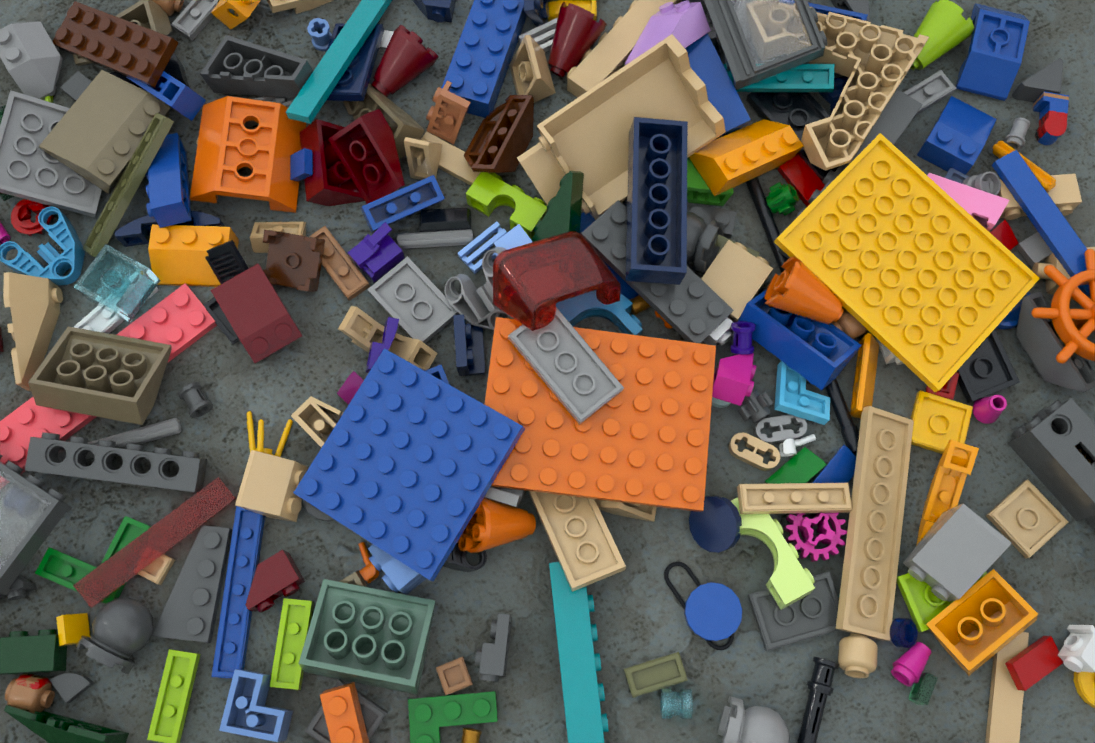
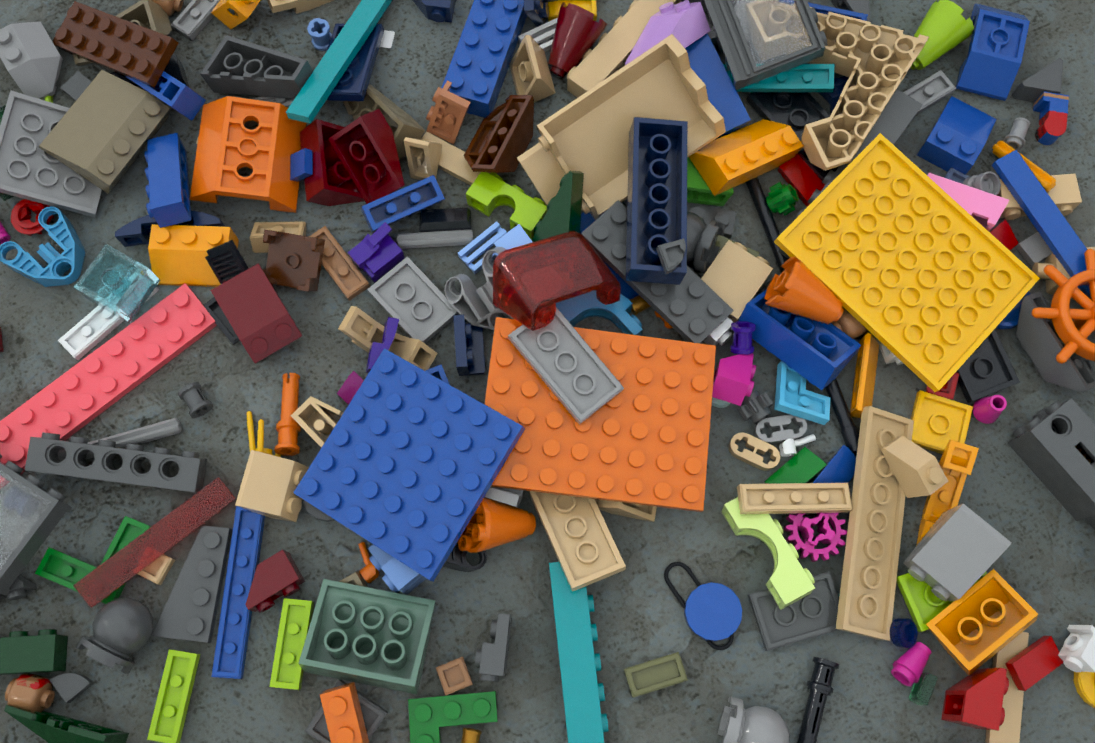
(34, 316): tan wedge -> none
(72, 628): yellow tile -> none
(101, 375): dark tan slope -> none
(128, 184): olive tile -> none
(246, 709): medium blue brick -> none
(287, 426): none -> orange pin
(402, 61): dark red cone -> none
(671, 254): none -> dark grey tile
(676, 703): clear light blue wheel -> none
(717, 526): dark blue tile -> none
(857, 655): tan head -> none
(914, 467): none -> tan slope
(977, 699): none -> red slope
(1027, 519): tan tile -> none

